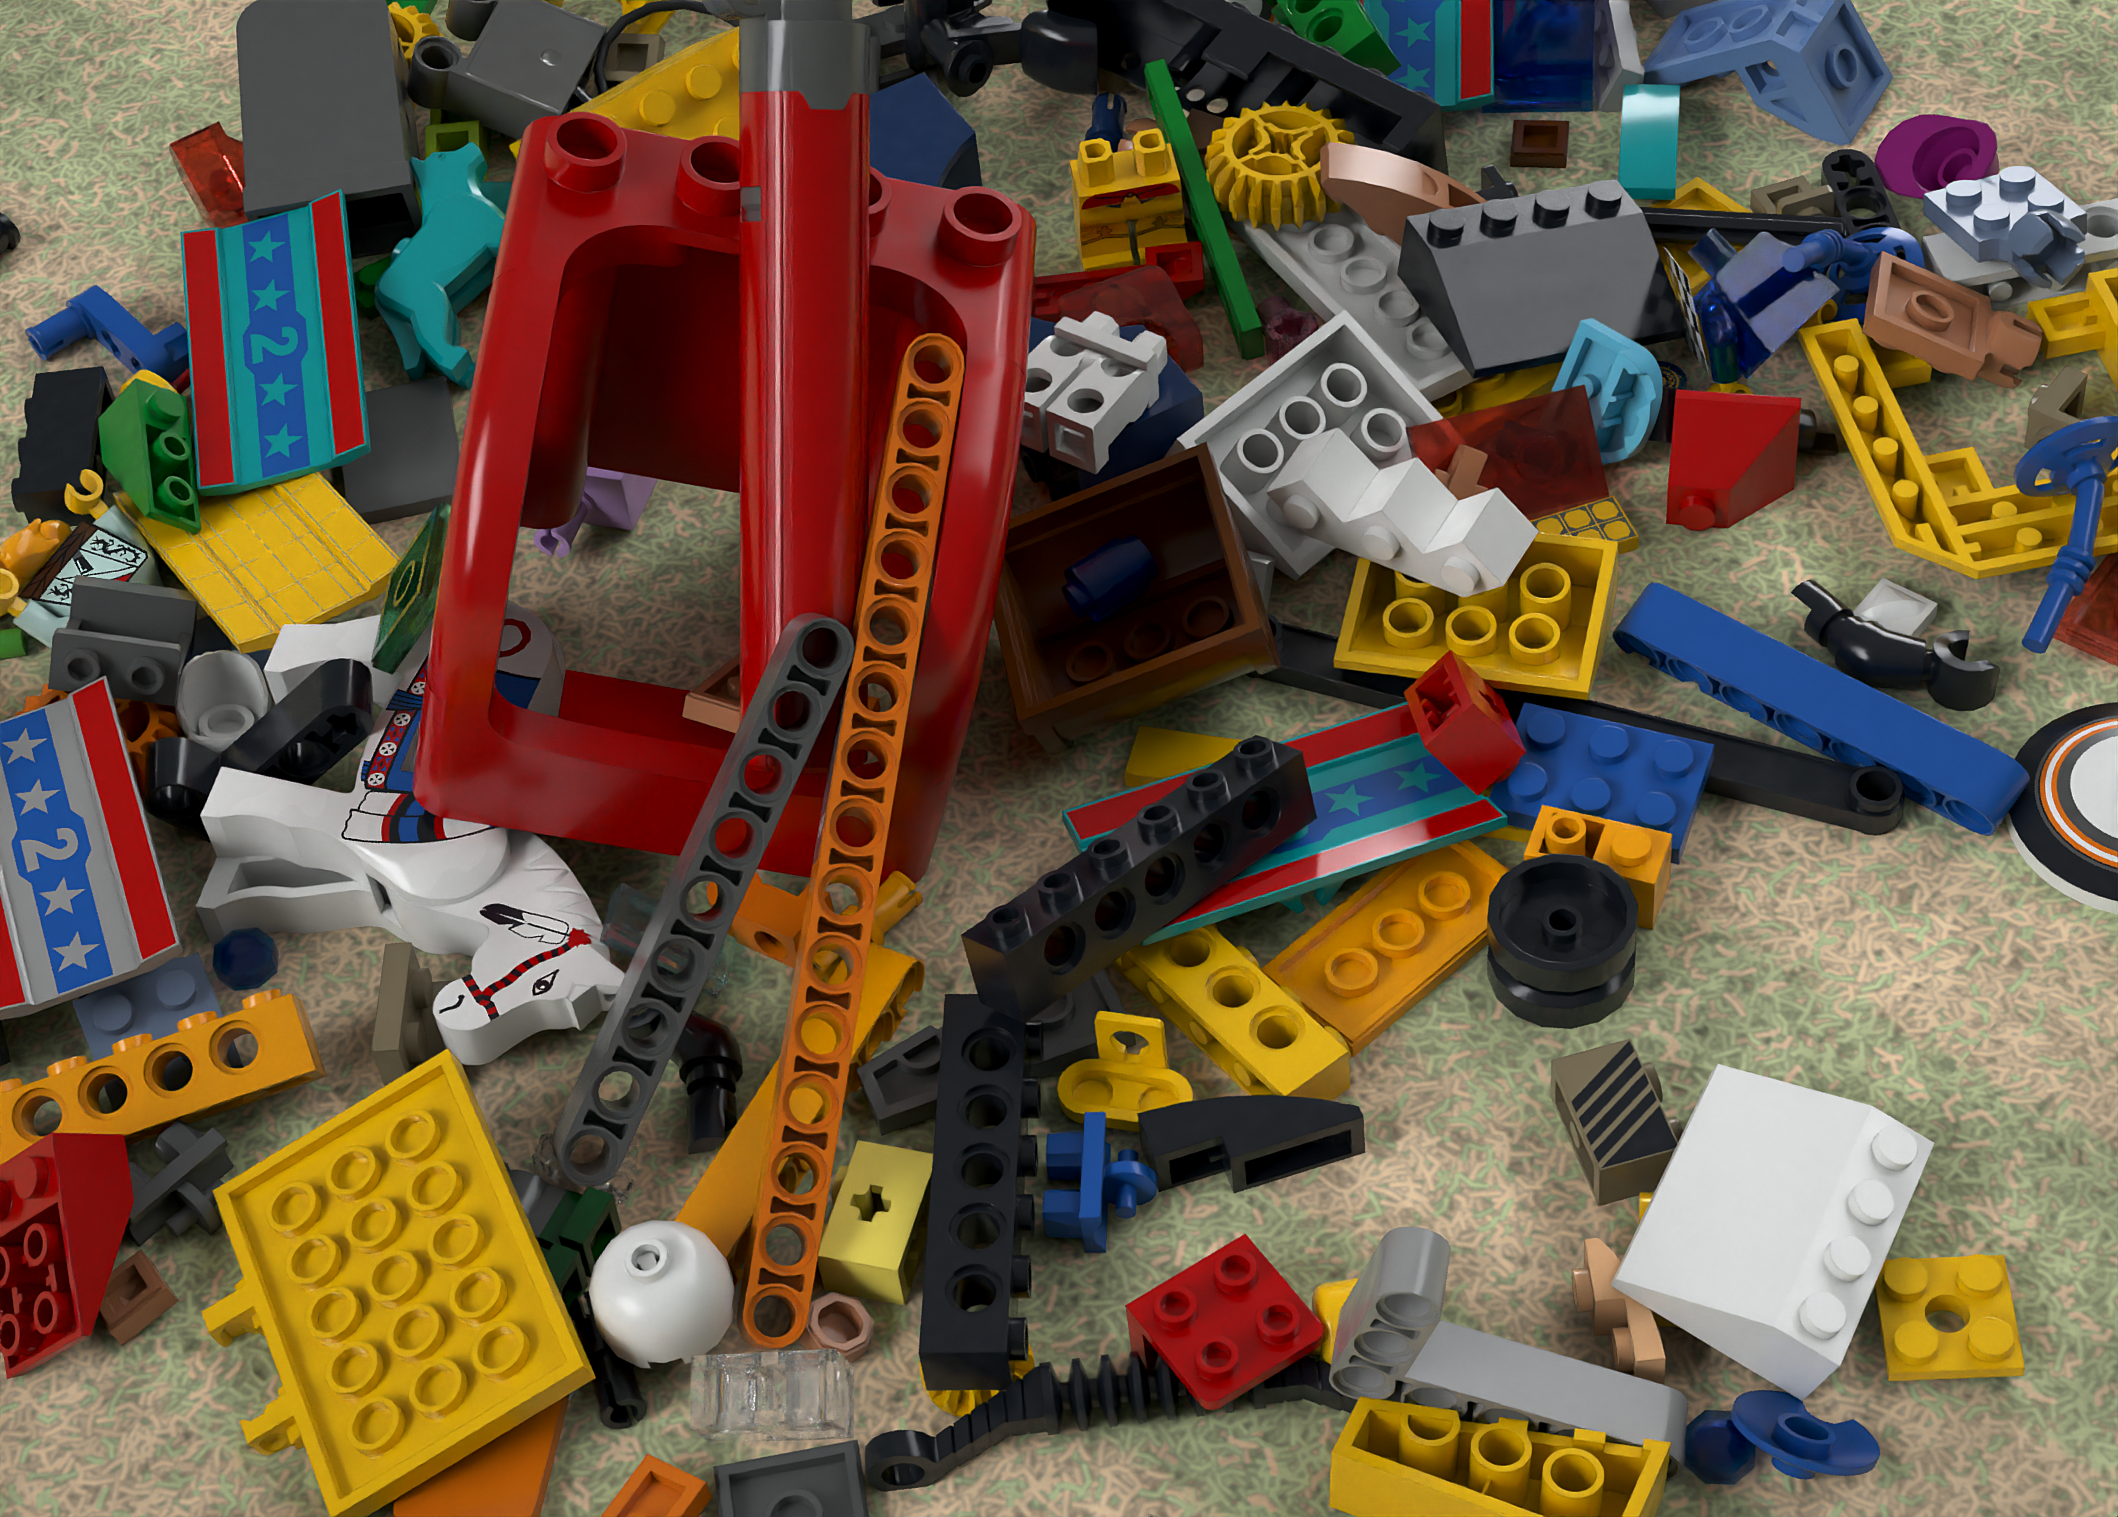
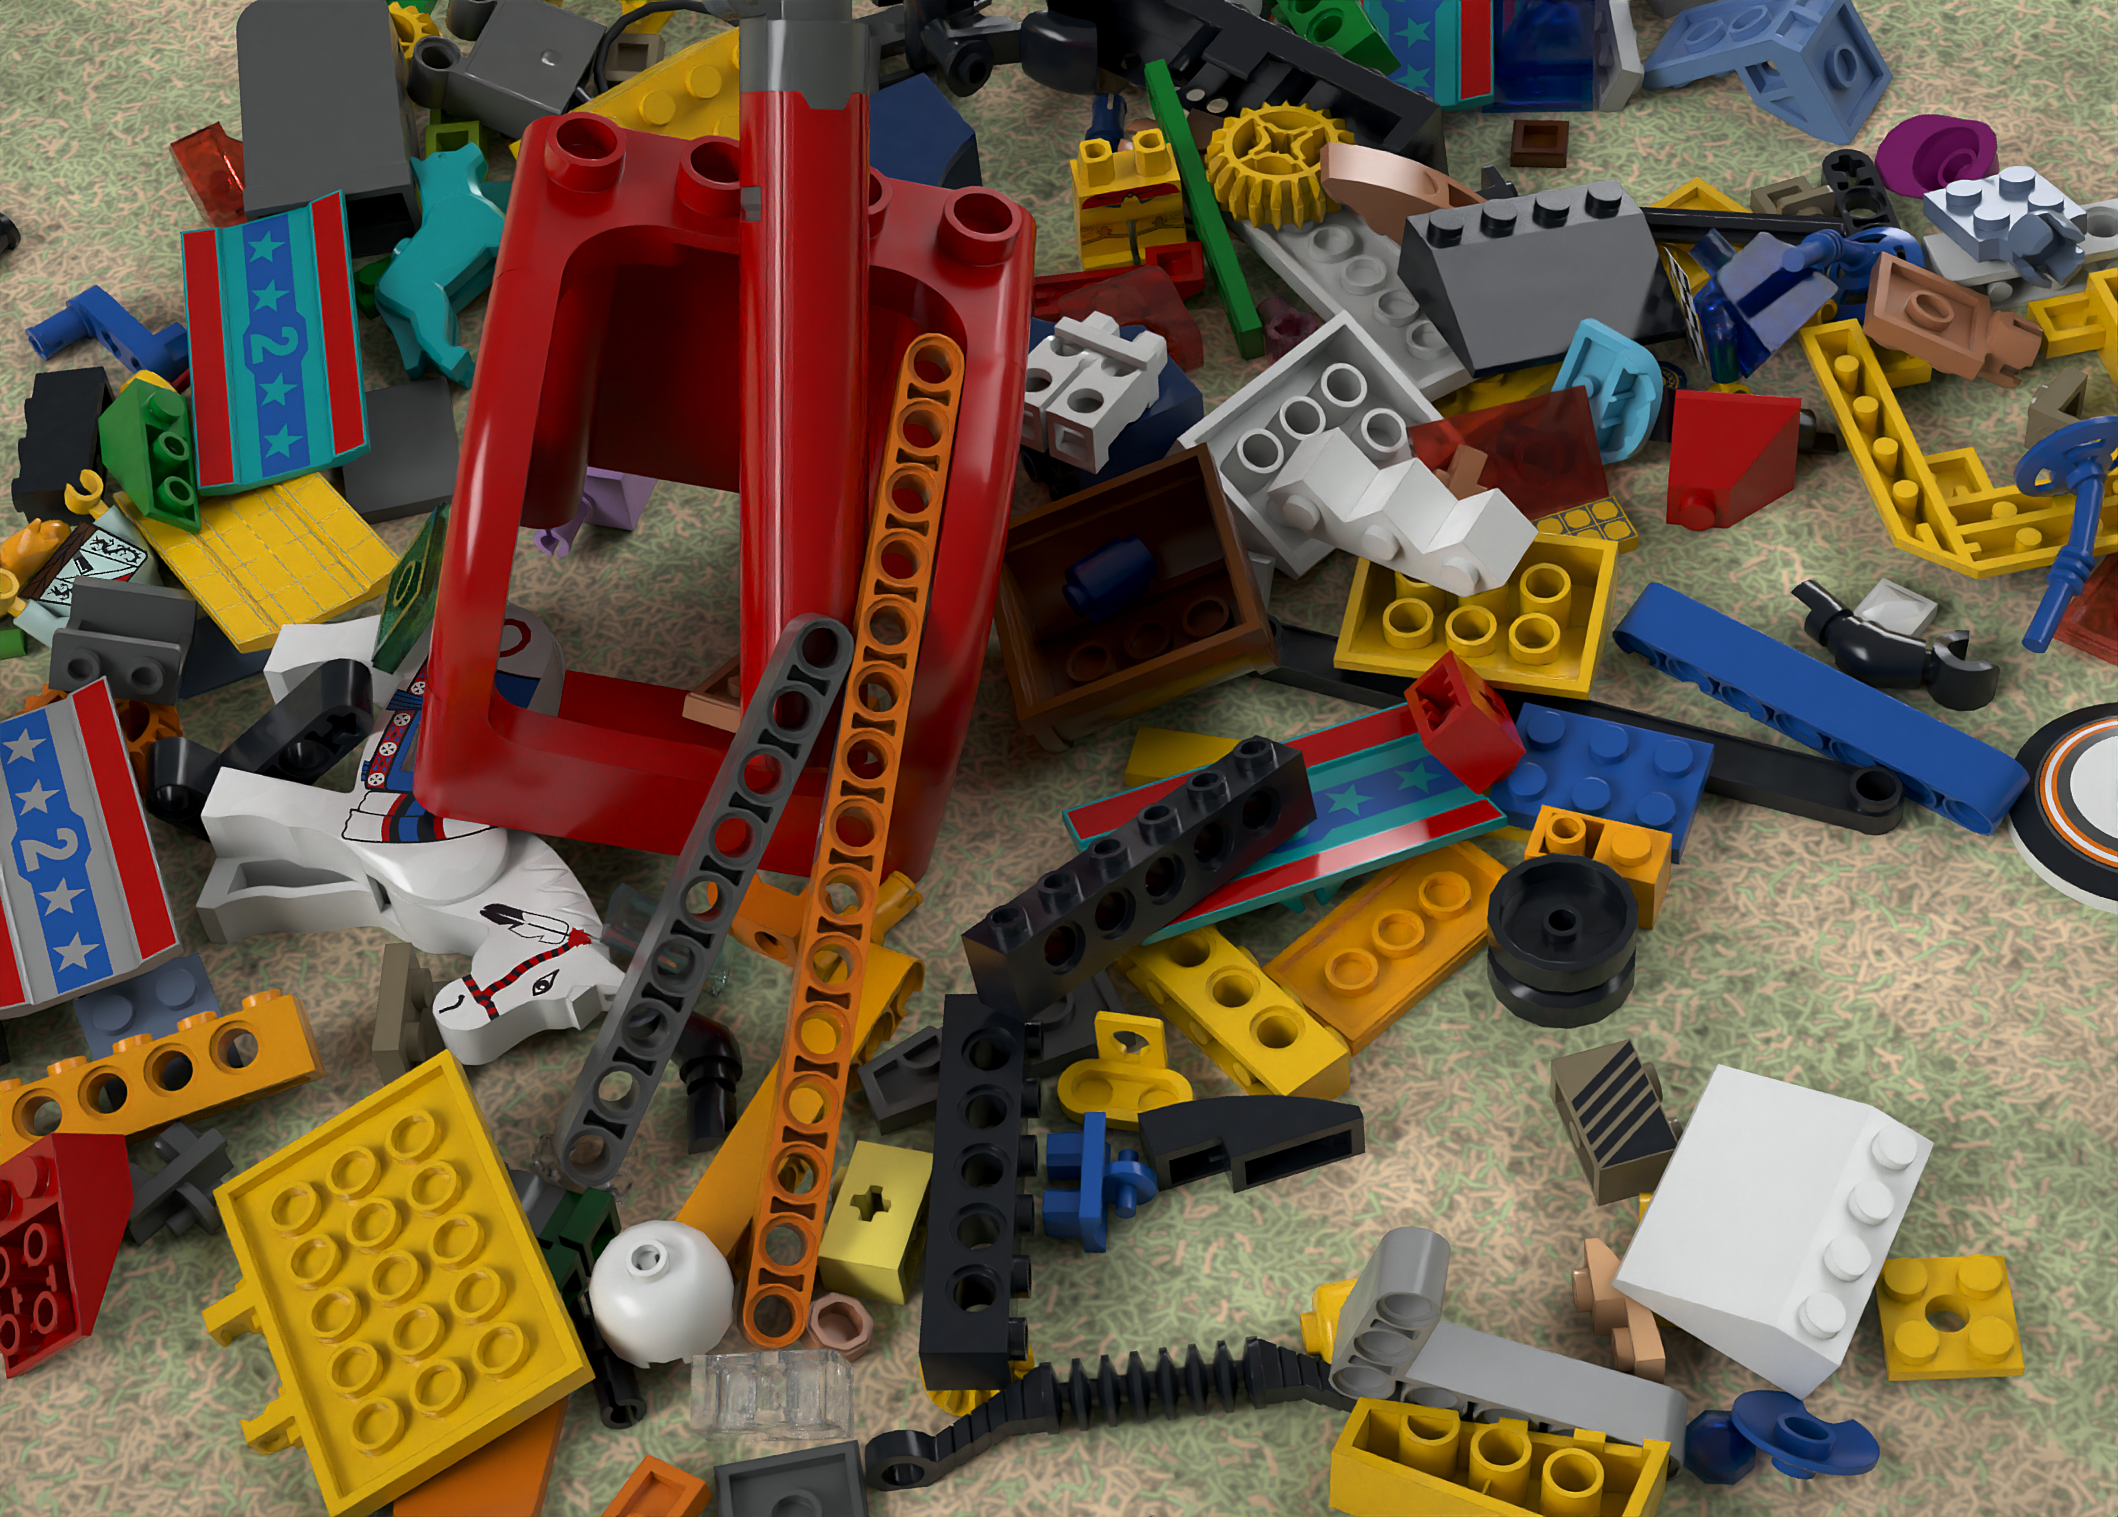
(134, 1297): nougat tile -> none
(221, 698): white hair -> none
(245, 959): clear blue tile -> none
(1224, 1324): red bracket -> none
(1649, 141): teal slope -> none

